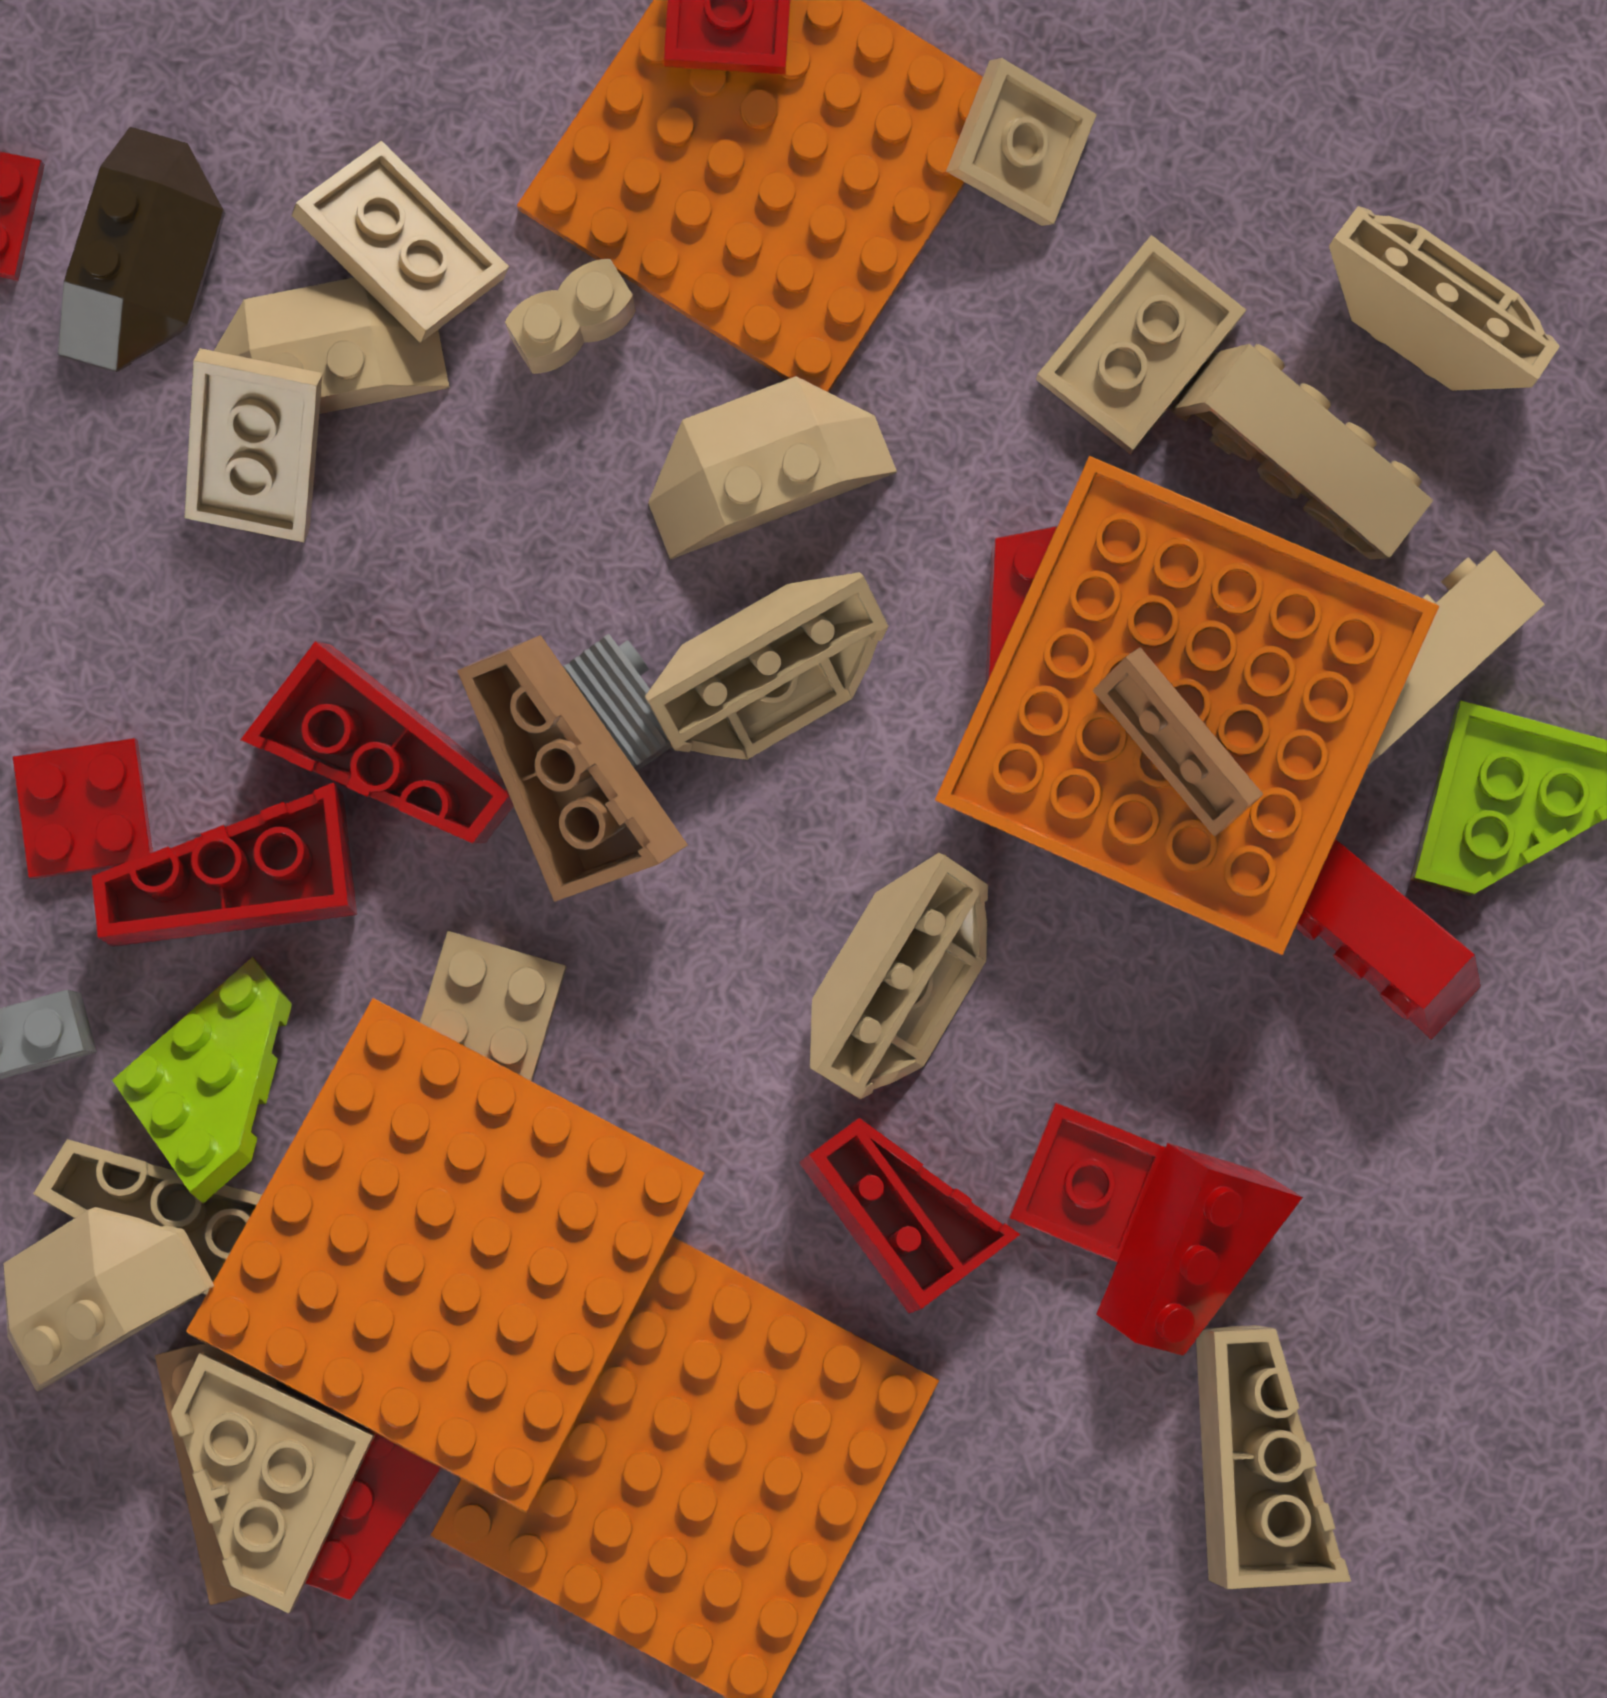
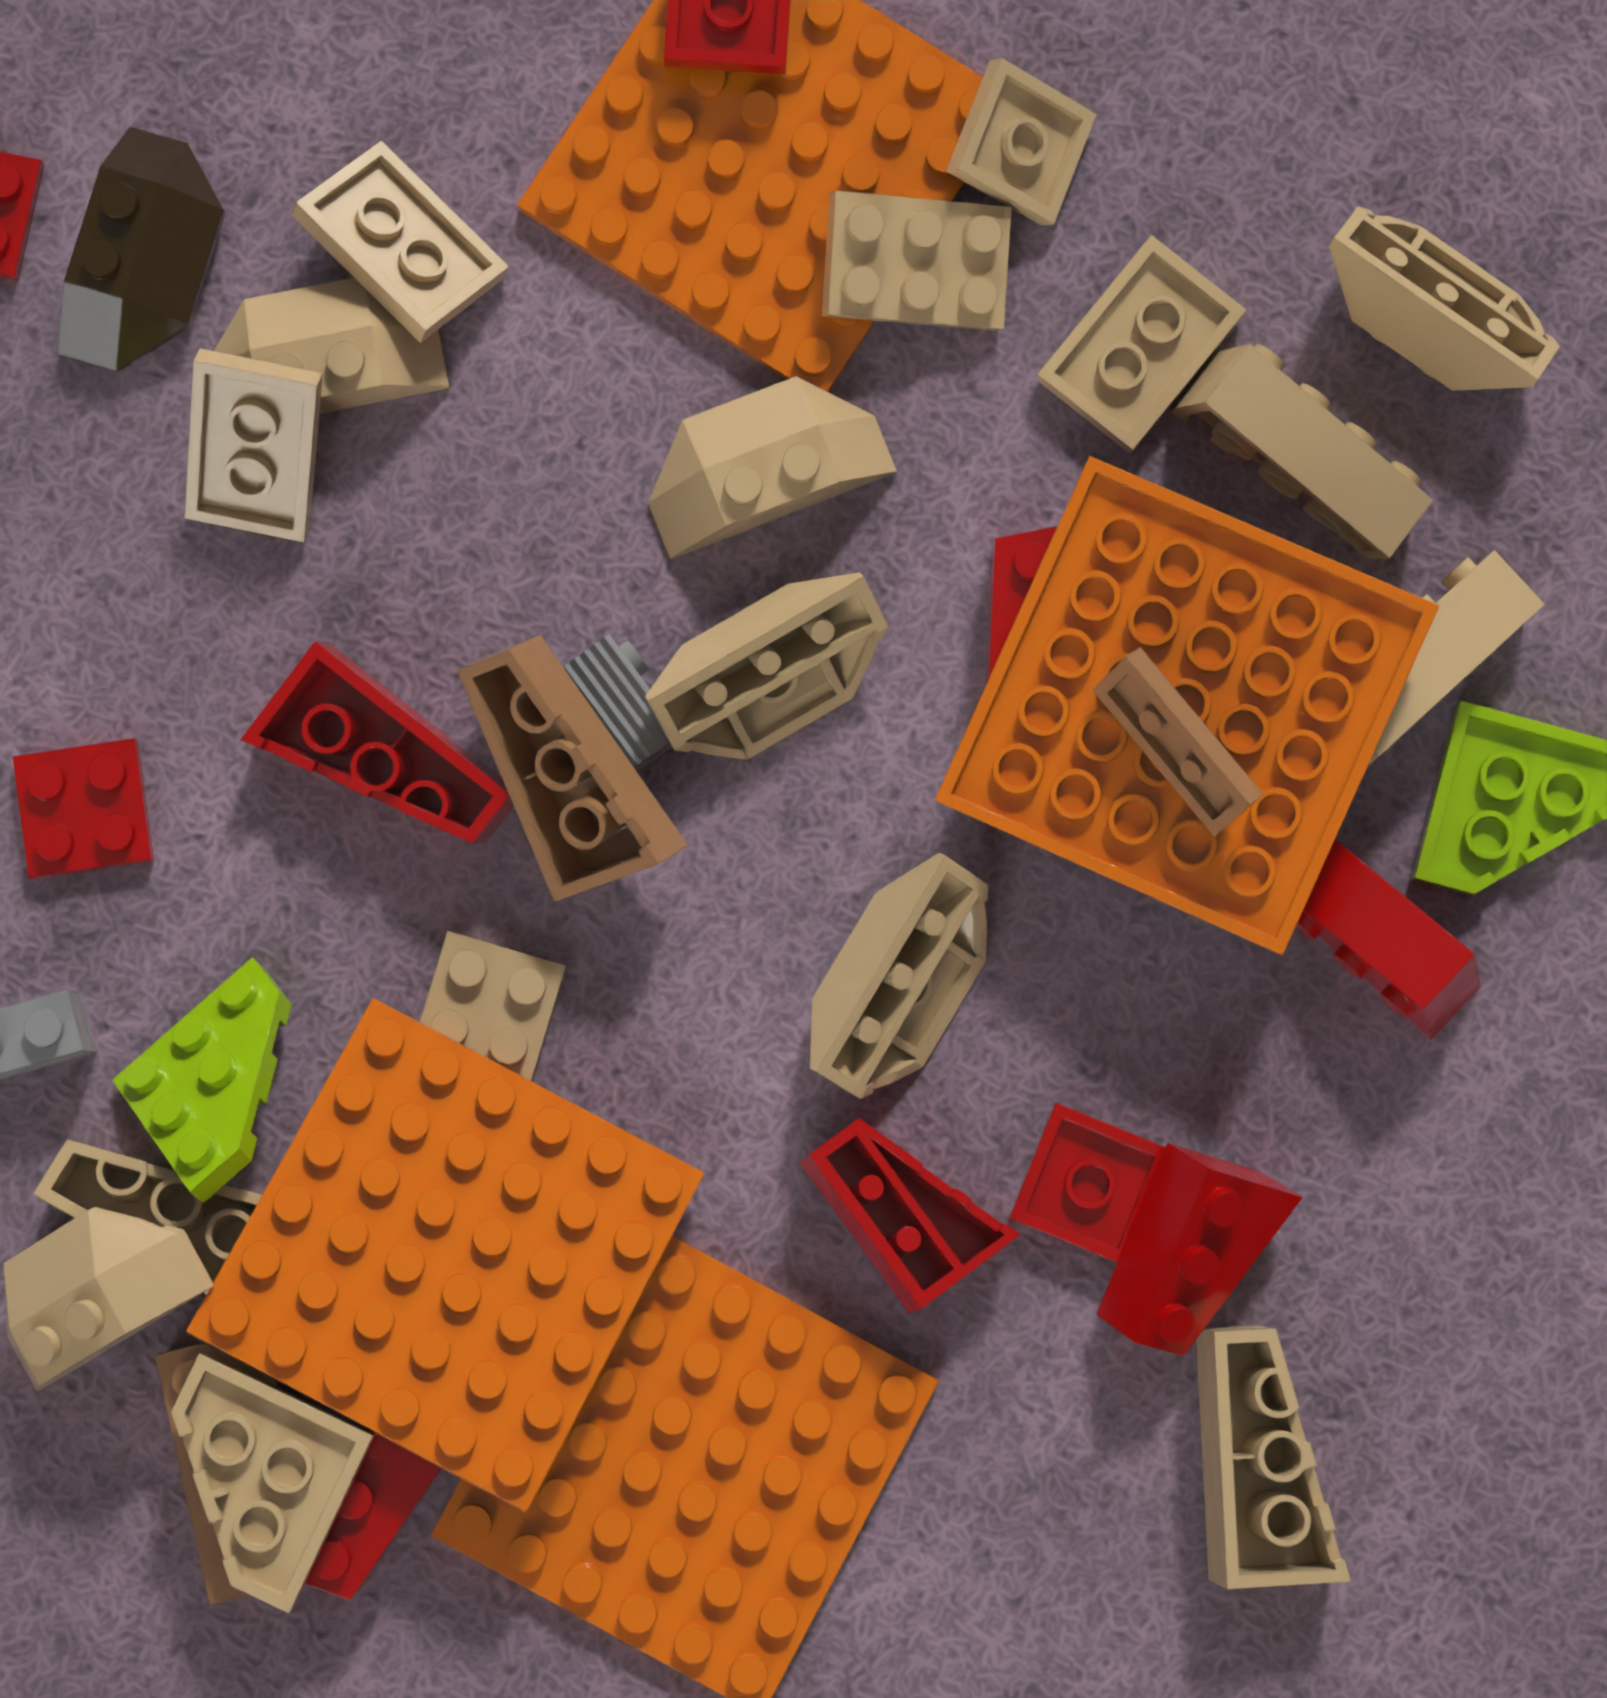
(243, 876): red wedge -> none
(557, 322): tan brick -> none
(916, 261): none -> tan plate

